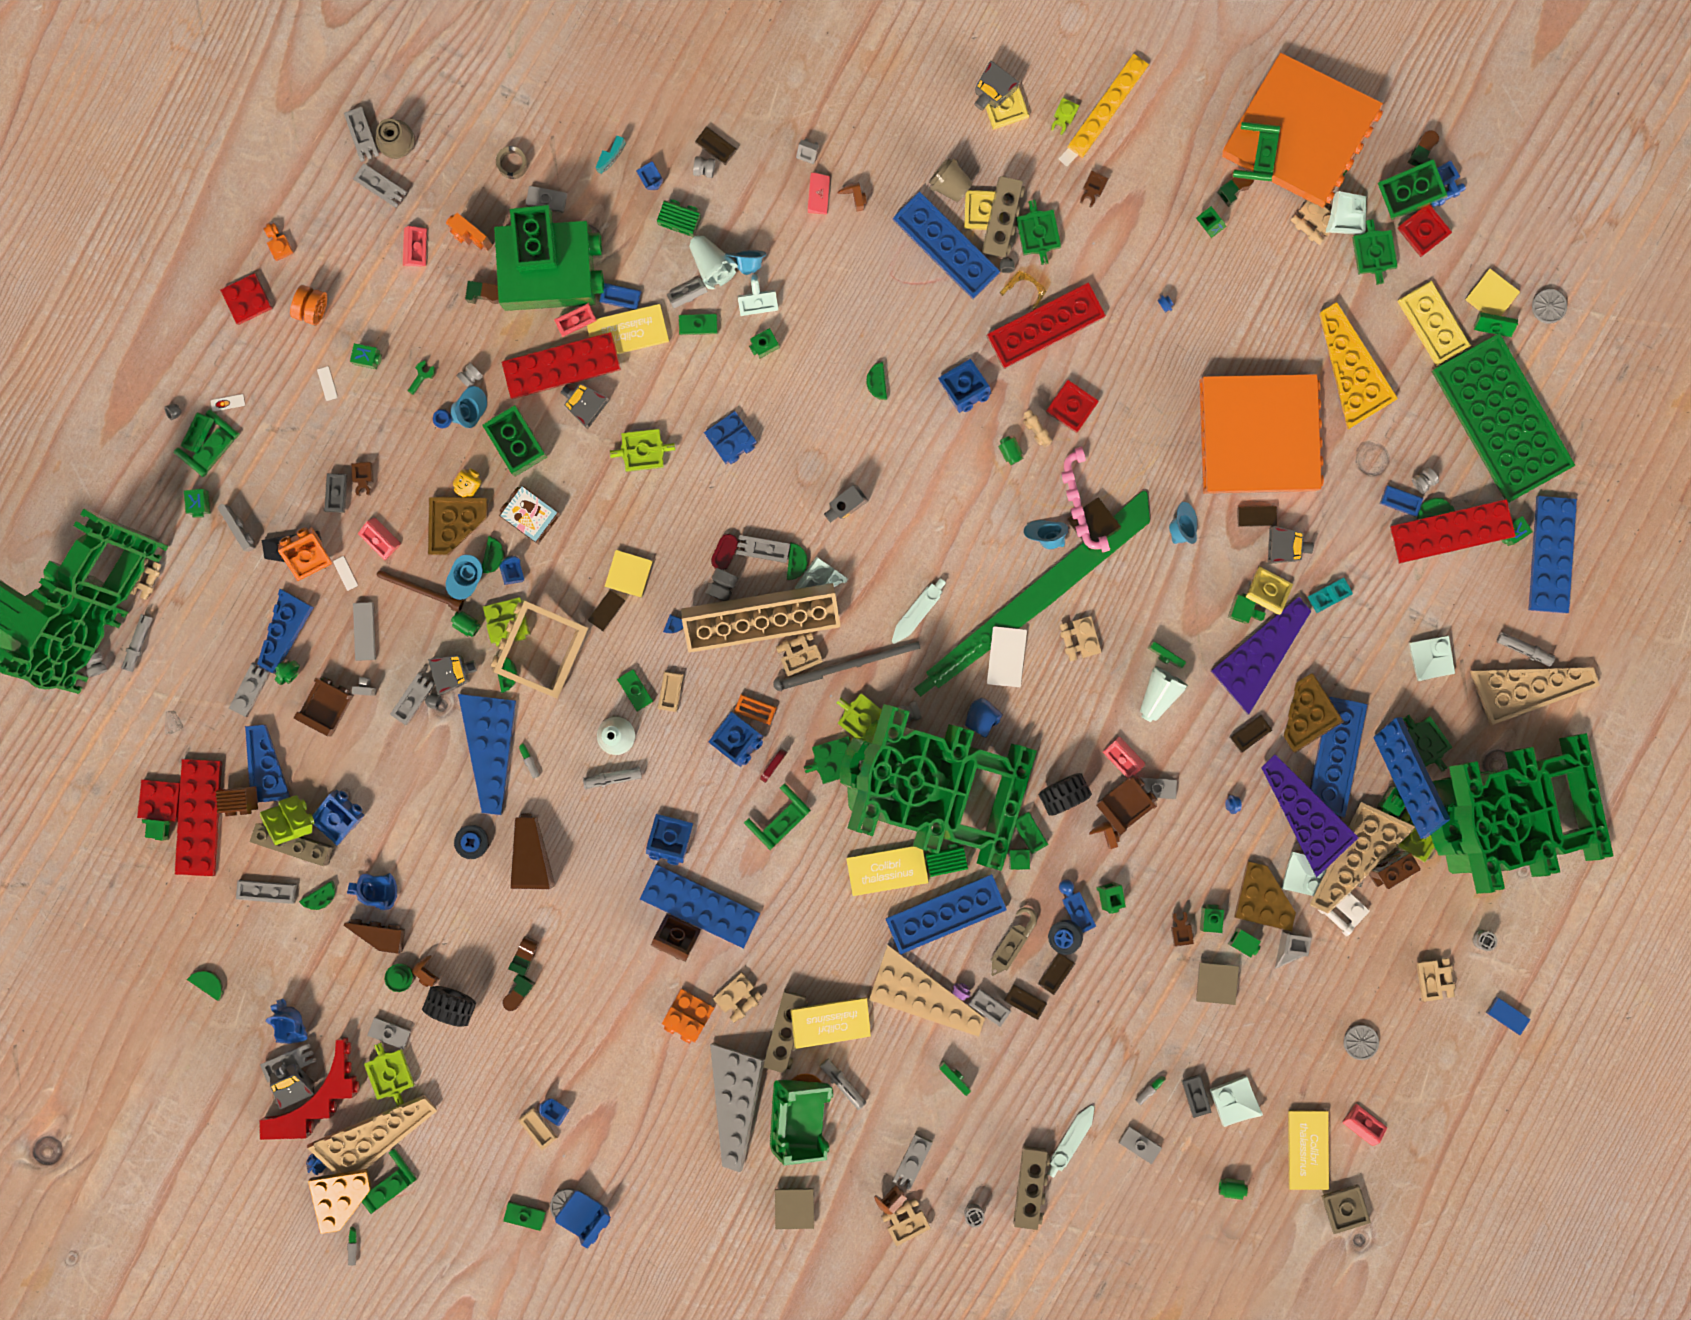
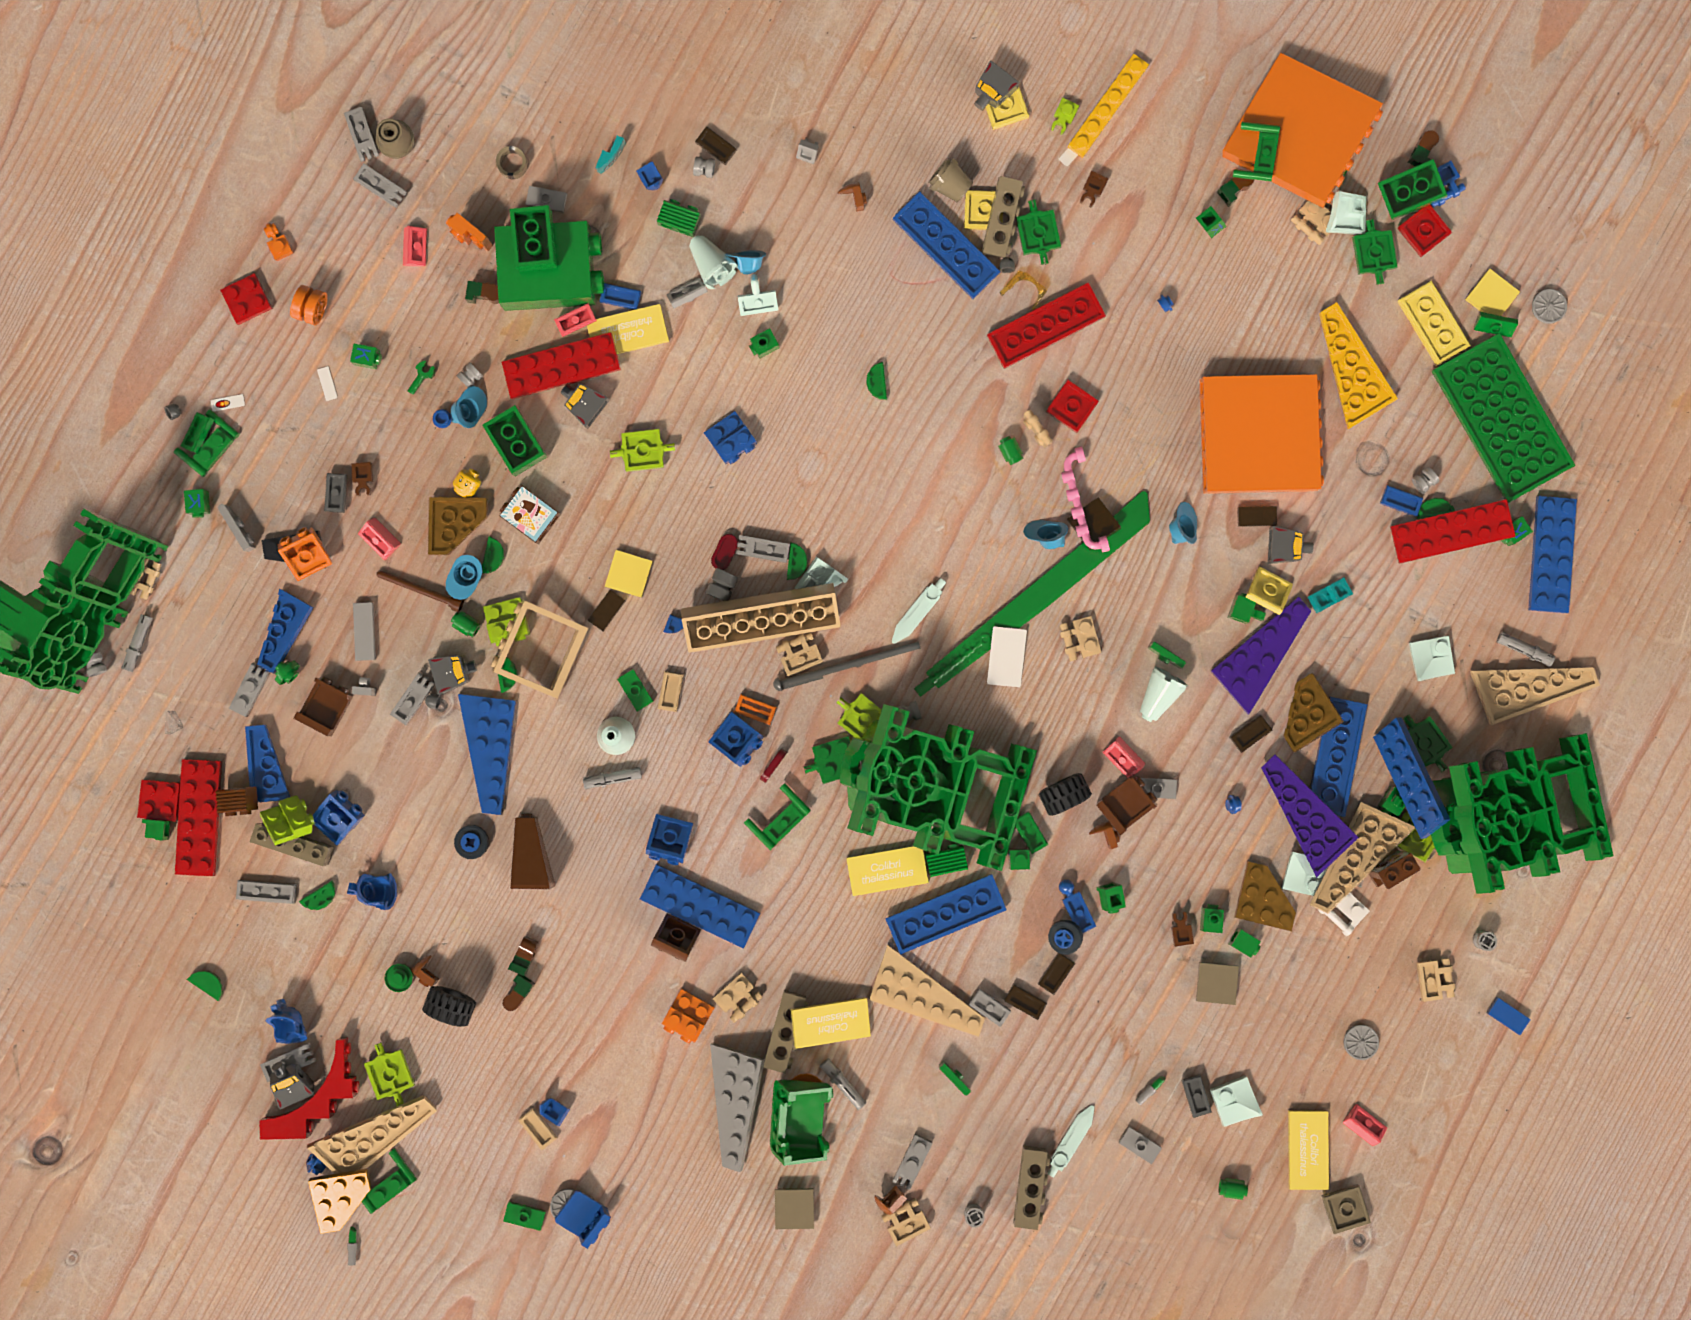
(345, 573): white sticker -> none
(382, 938): reddish brown slope -> none
(389, 1033): light grey plate -> none
(511, 570): blue plate -> none
(529, 761): light grey piece -> none
(698, 324): green plate -> none
(818, 193): coral slope -> none
(852, 497): dark grey torso -> none
(961, 991): medium lavender plate -> none
(965, 386): blue plate -> none
(982, 716): blue piece -> none
(1013, 943): dark tan plate -> none
(1292, 948): light grey slope -> none

